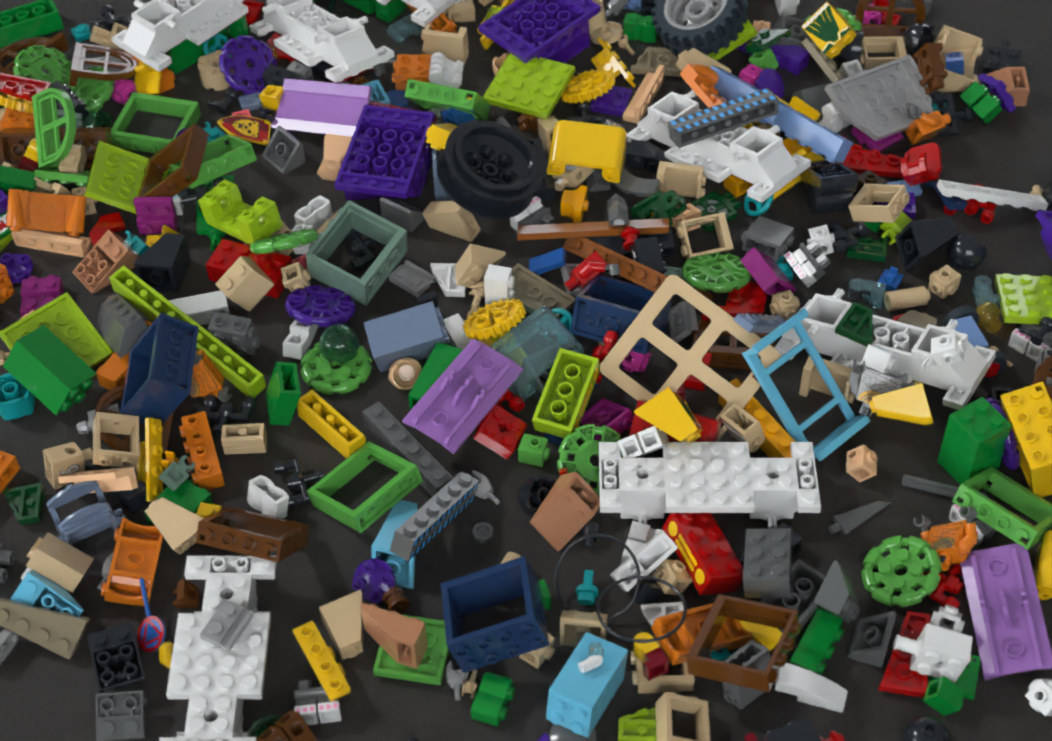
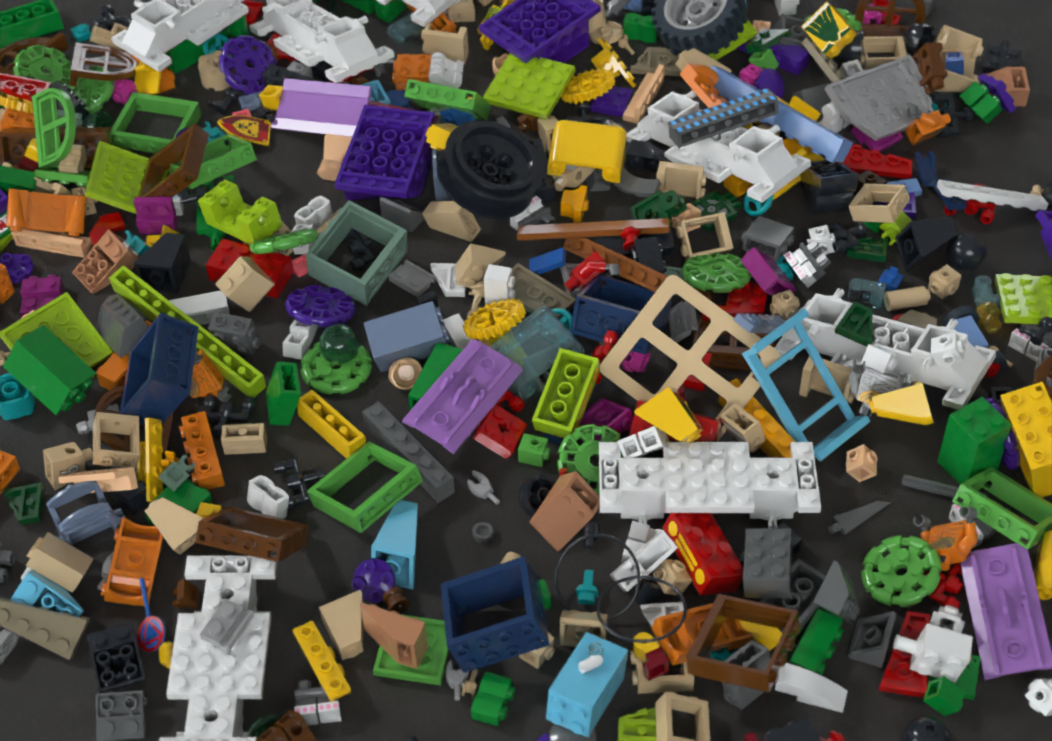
(284, 151): dark grey slope -> none
(295, 277): tan brick -> none
(434, 516): dark grey brick -> none
(617, 211): dark grey brick -> none
(921, 164): red piece -> none

